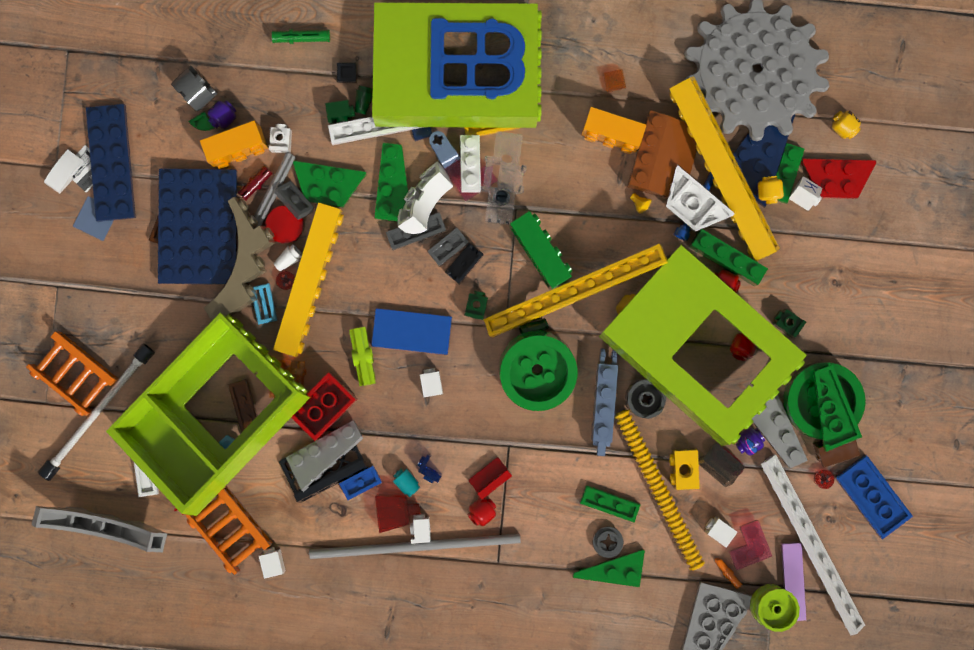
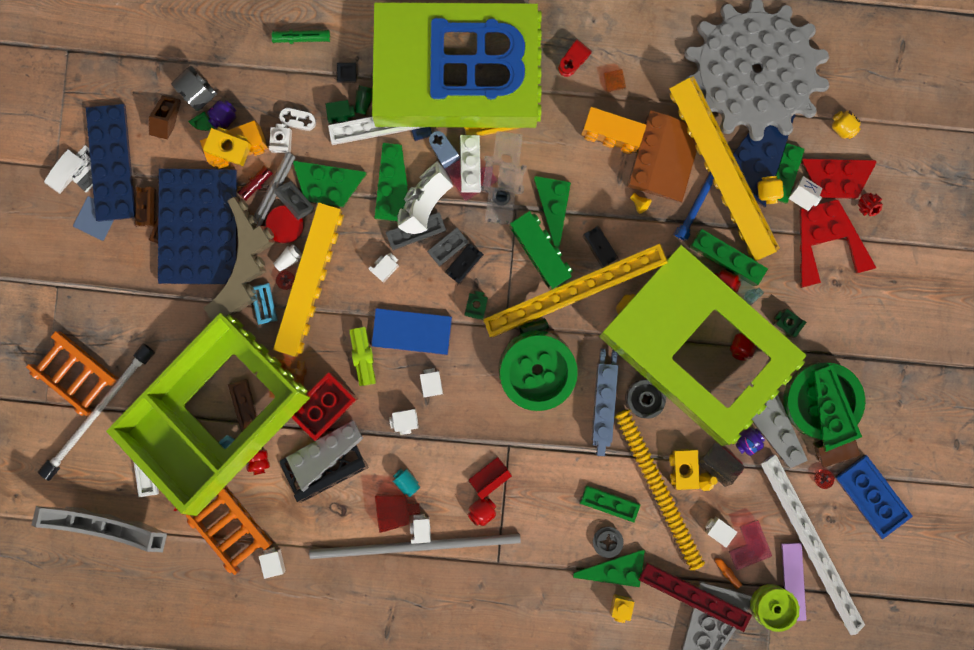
(145, 207): none -> reddish brown hinge
(164, 117): none -> reddish brown slope
(215, 146): none -> yellow brick
(258, 463): none -> red piece
(298, 115): none -> white beam
(360, 482): blue plate -> none
(384, 267): none -> white brick
(404, 421): none -> white brick
(429, 473): clear blue bracket -> none
(554, 201): none -> green wing
(575, 57): none -> red piece
(600, 246): none -> black hinge
(621, 608): none -> yellow brick
(694, 202): white wing -> none
(695, 597): none -> dark red tile
(707, 481): none -> yellow rock
(752, 295): none -> clear light blue tile
(825, 224): none -> red wing
(870, 204): none -> red gear

